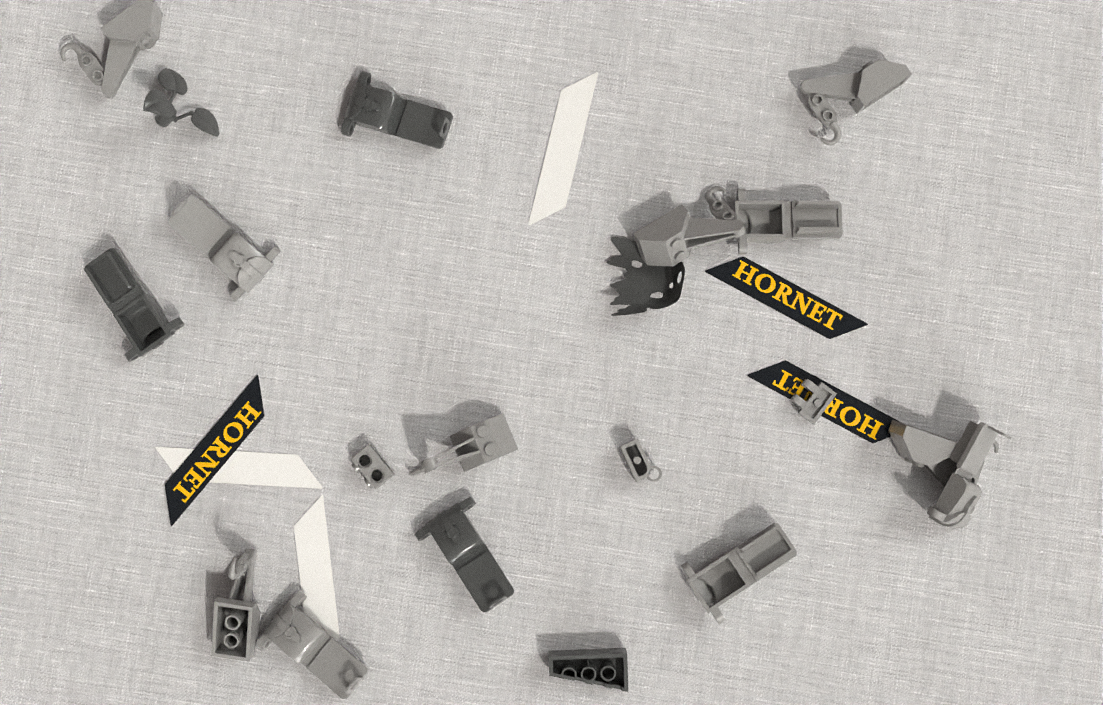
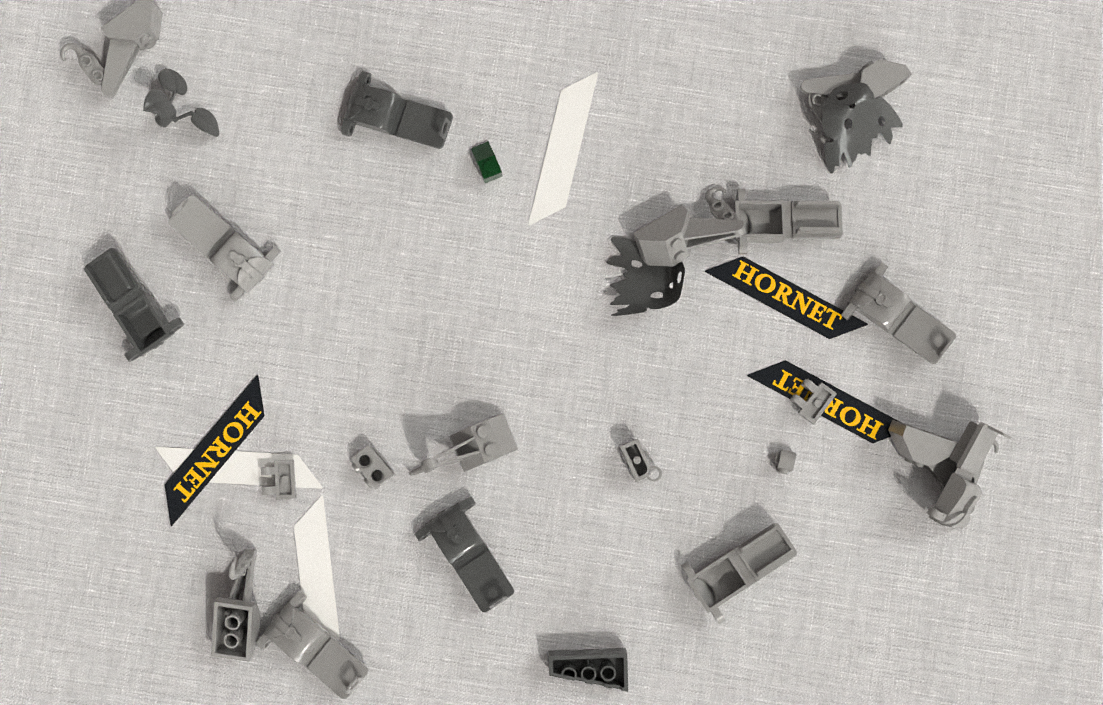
(284, 479): none -> light grey plate
(487, 162): none -> dark green slope
(784, 461): none -> light grey plate
(864, 123): none -> dark grey piece
(896, 314): none -> light grey piece

